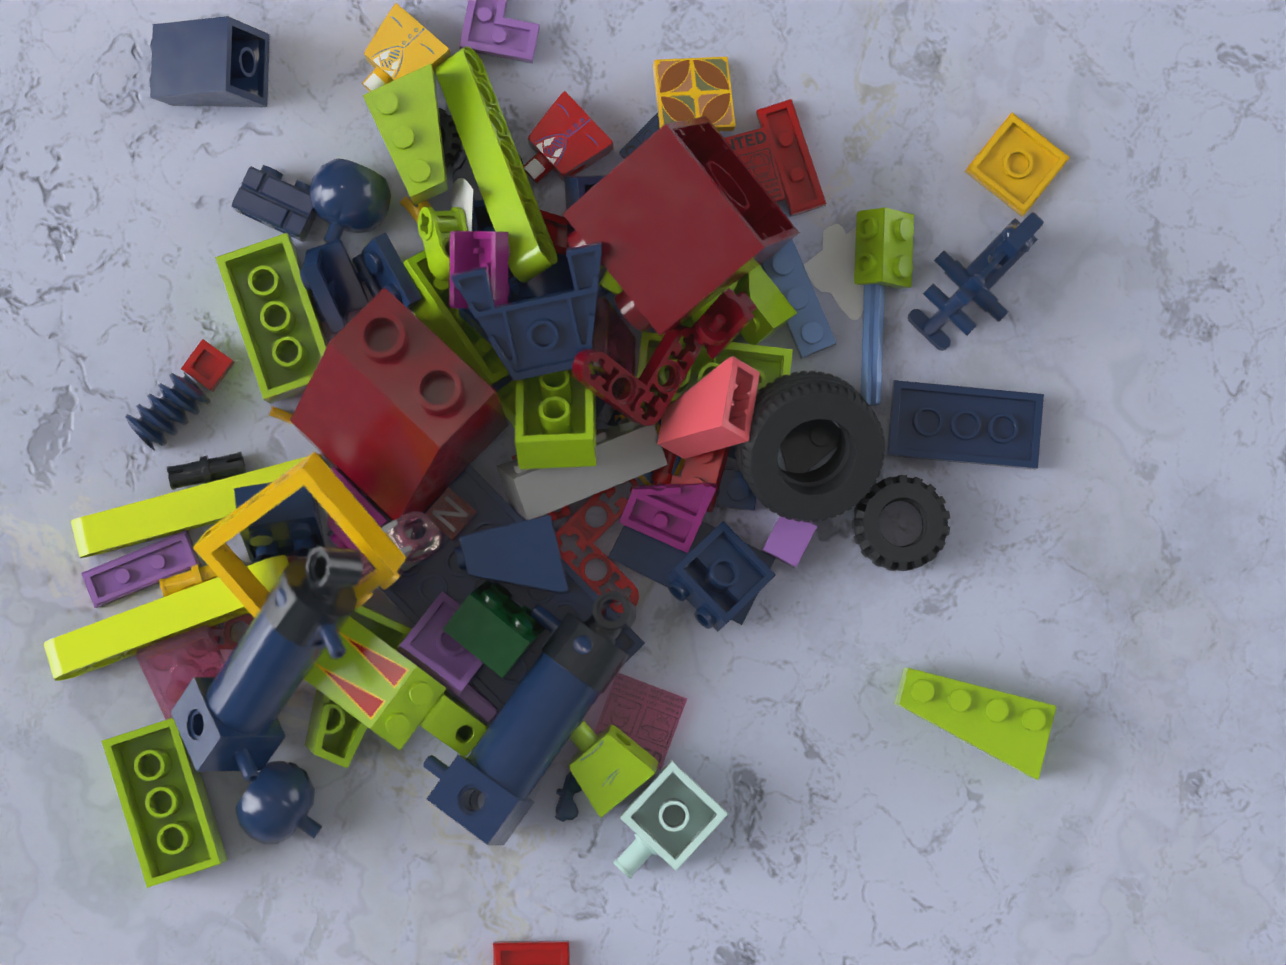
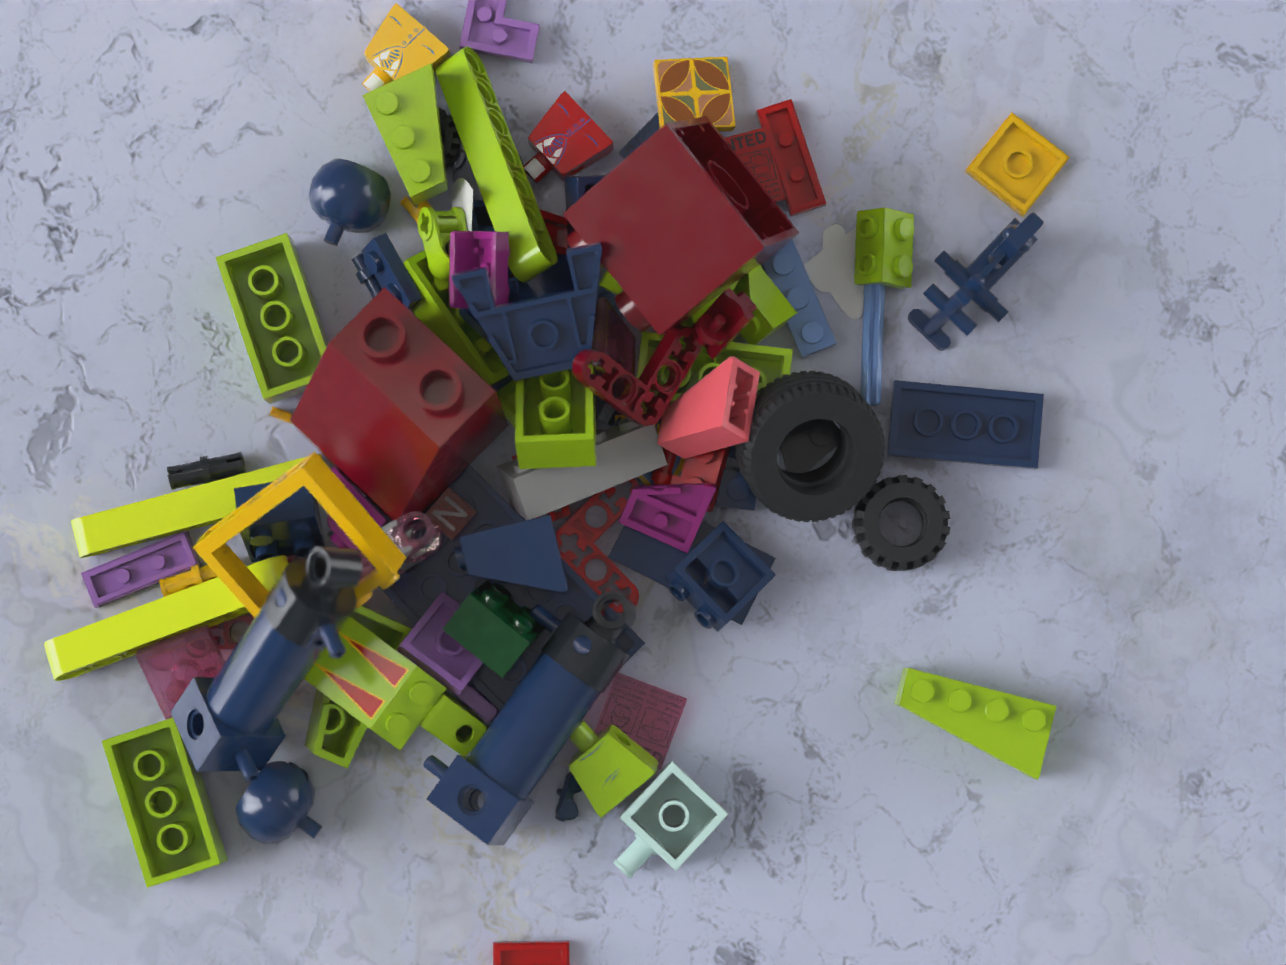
(167, 409): dark blue piece -> none
(207, 365): red plate -> none
(209, 63): dark blue slope -> none
(275, 202): dark blue brick -> none
(333, 282): dark blue bracket -> none
(789, 540): medium lavender brick -> none

